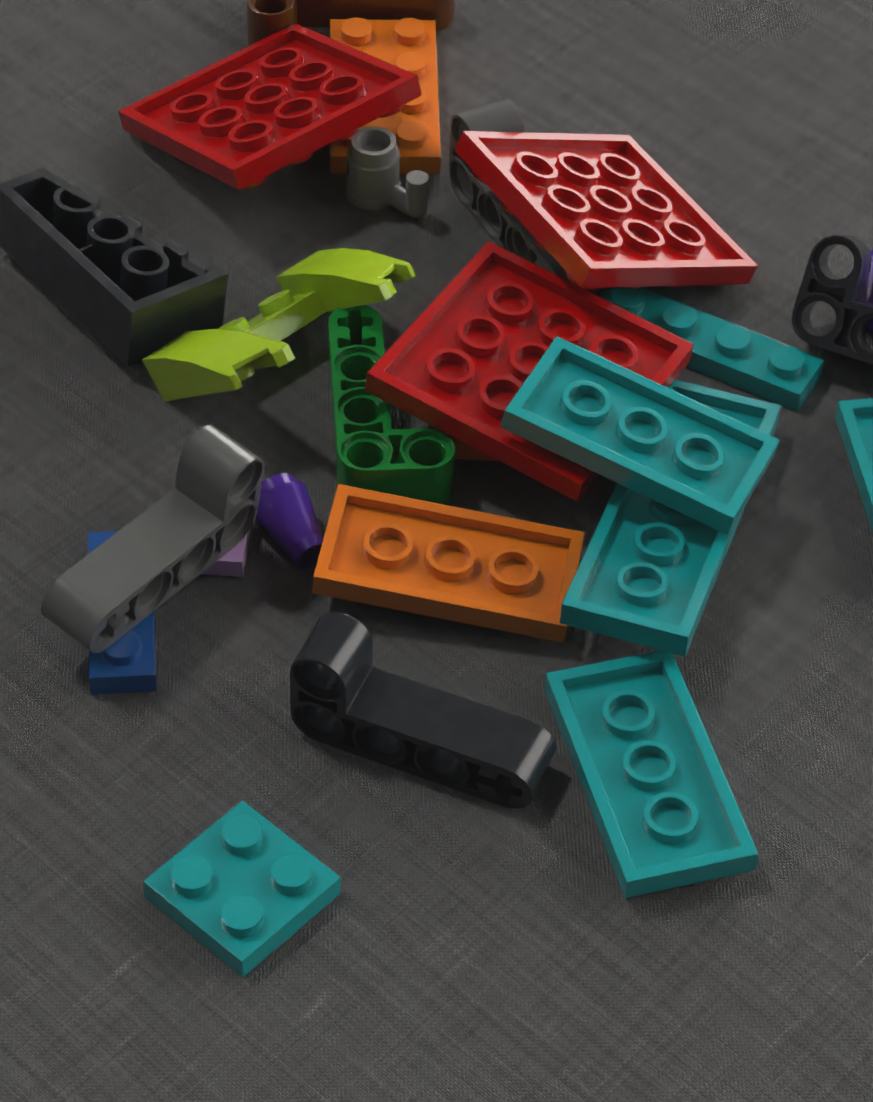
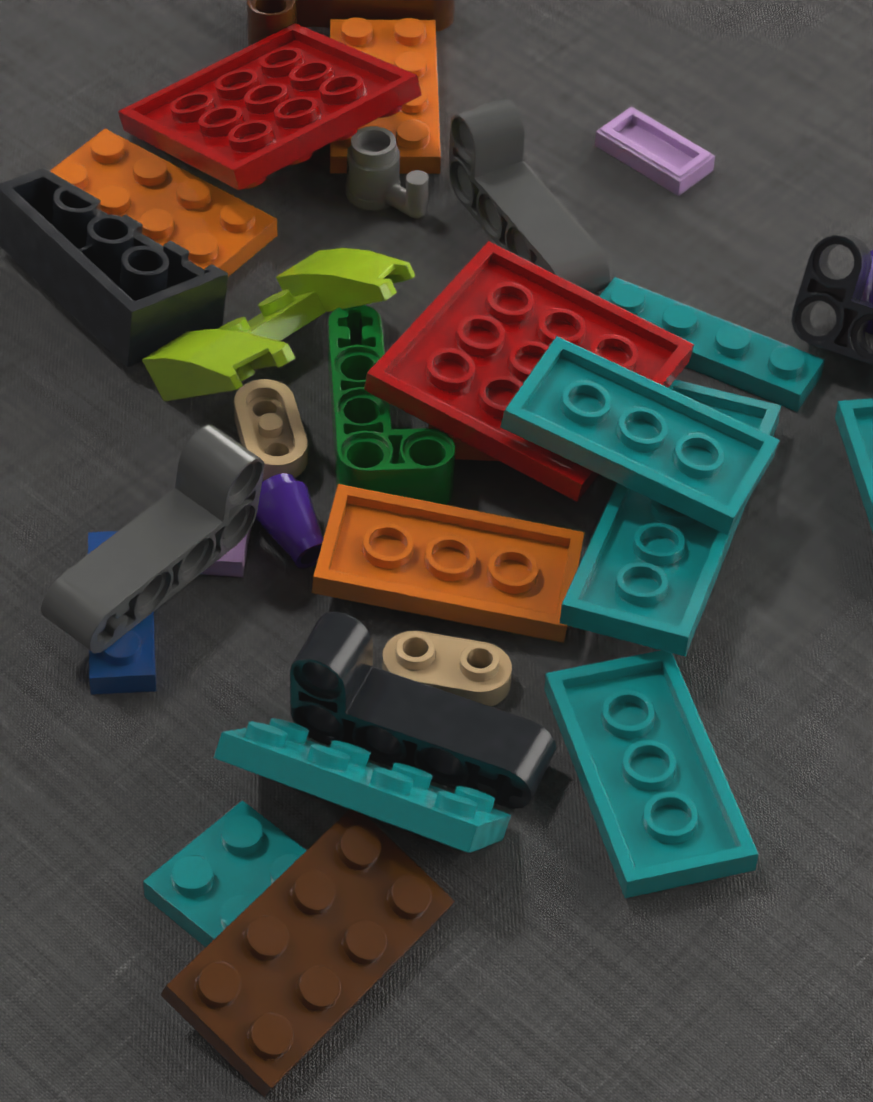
(169, 202): none -> orange plate
(271, 426): none -> tan plate
(307, 950): none -> reddish brown plate
(348, 779): none -> teal plate
(451, 664): none -> tan plate
(604, 210): red plate -> none
(654, 151): none -> lavender tile

